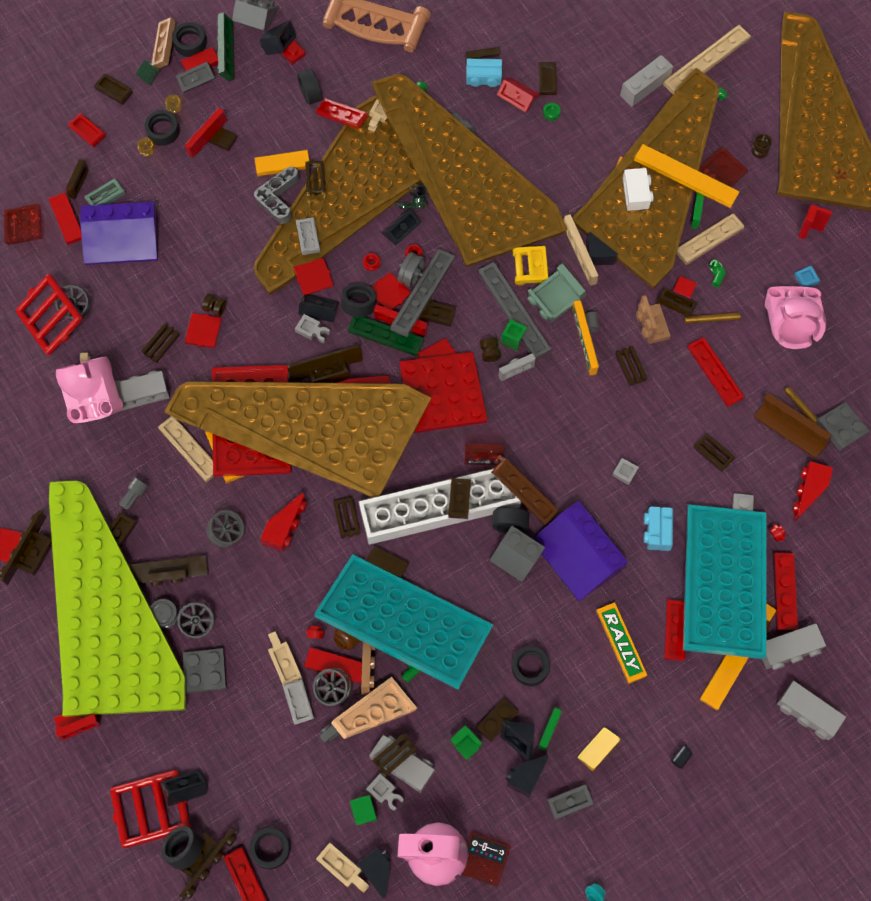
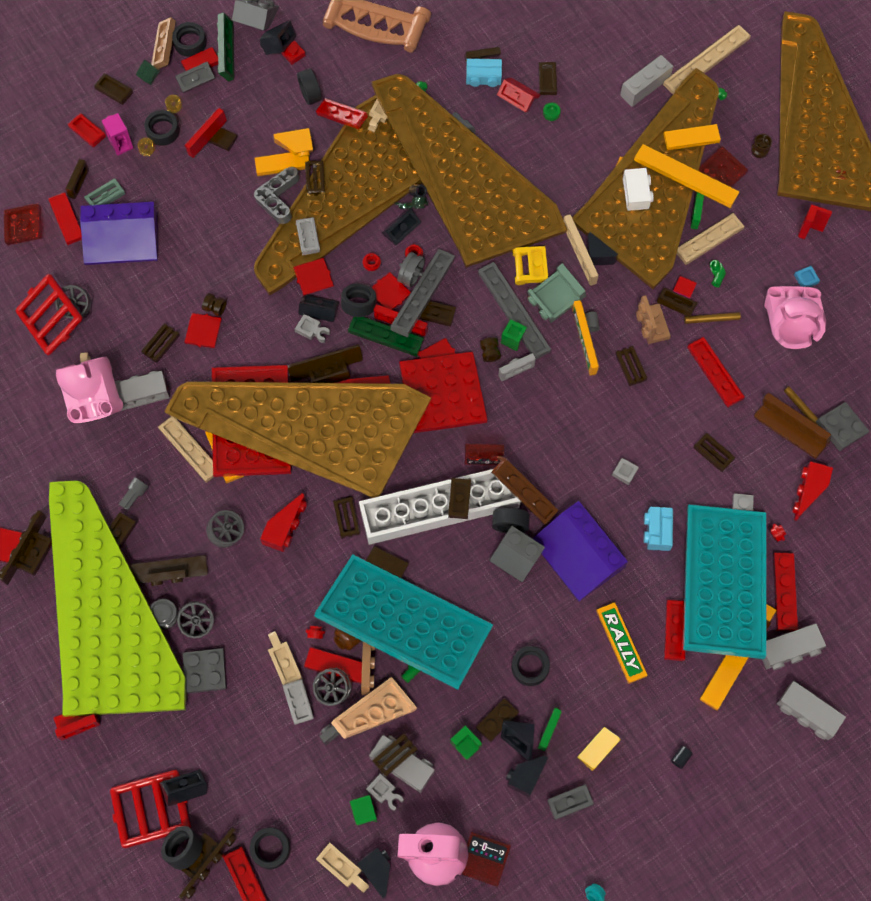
(117, 134): none -> dark pink brick
(296, 142): none -> light orange slope
(692, 137): none -> light orange tile

